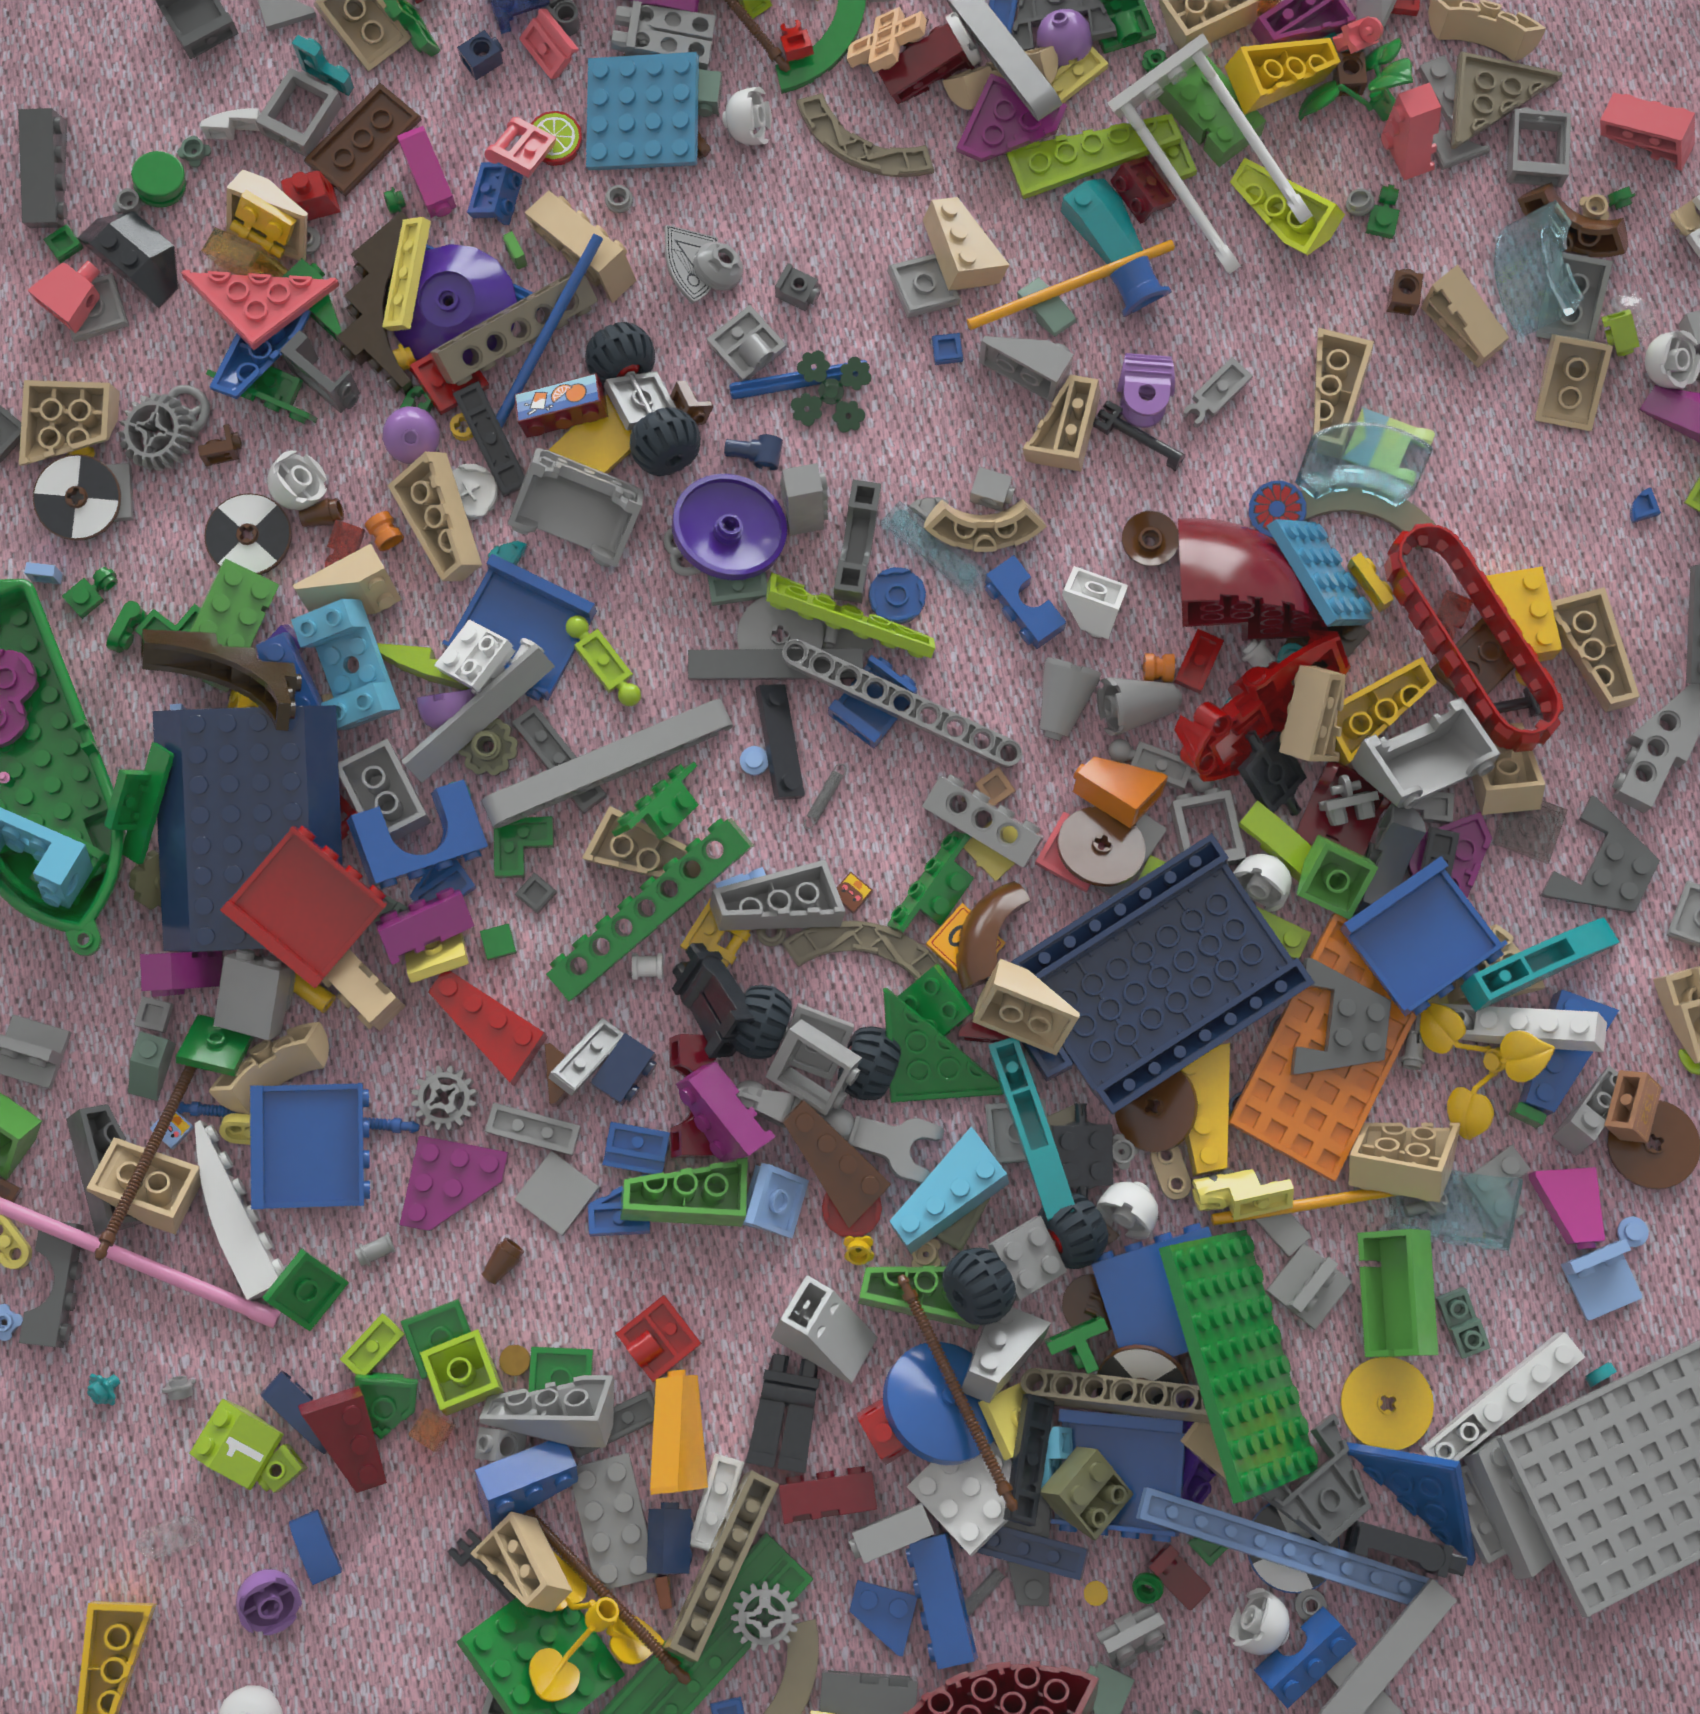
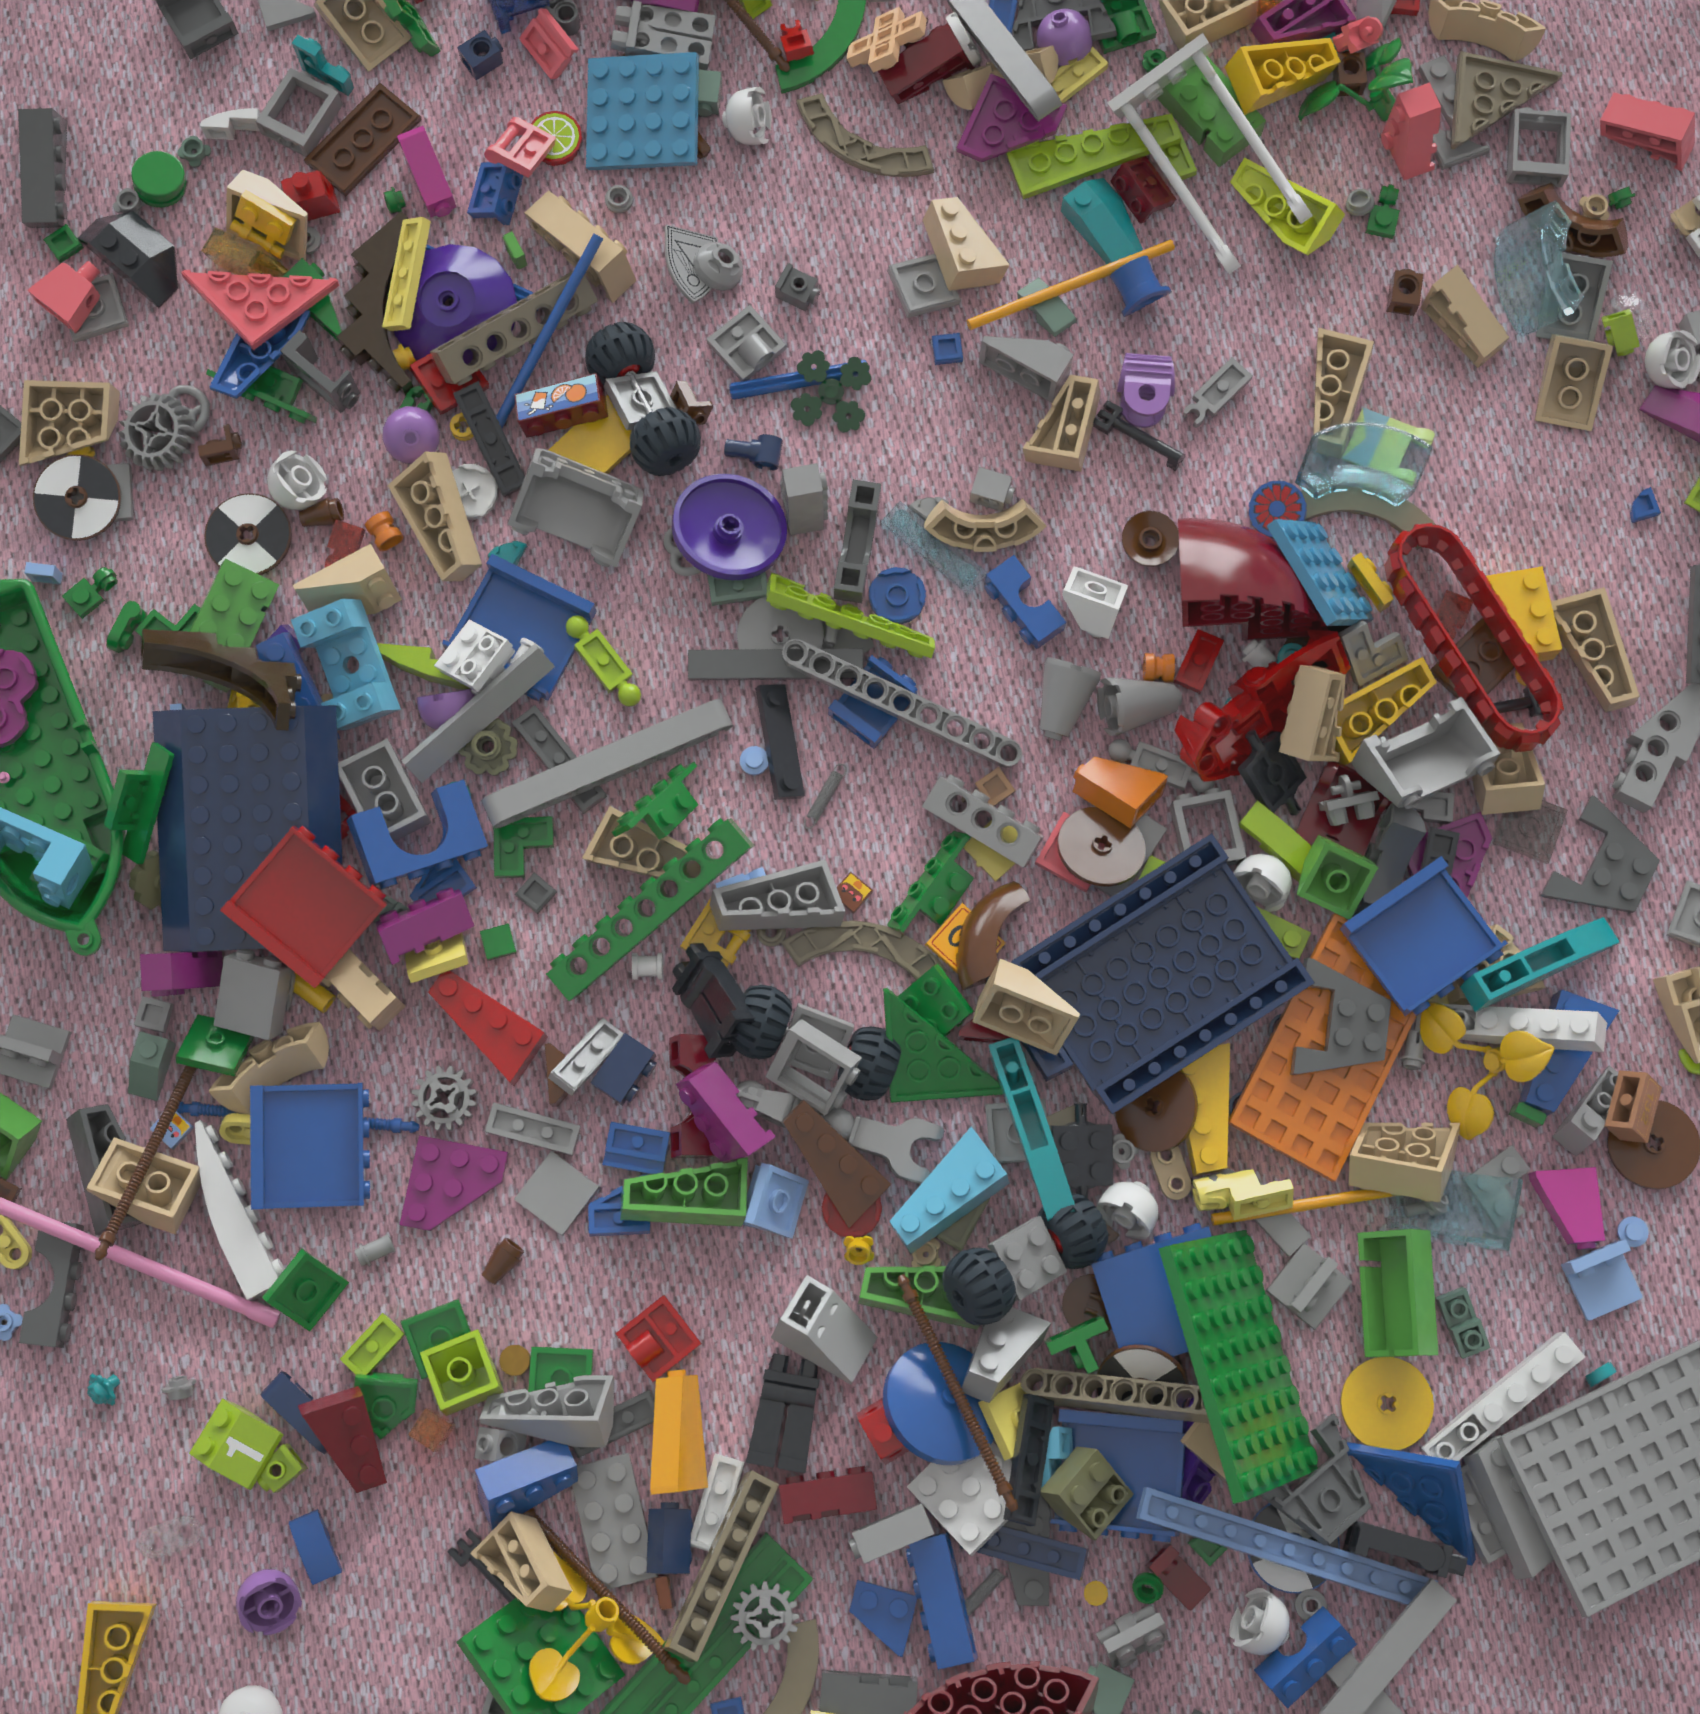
(1371, 658): none -> light grey plate

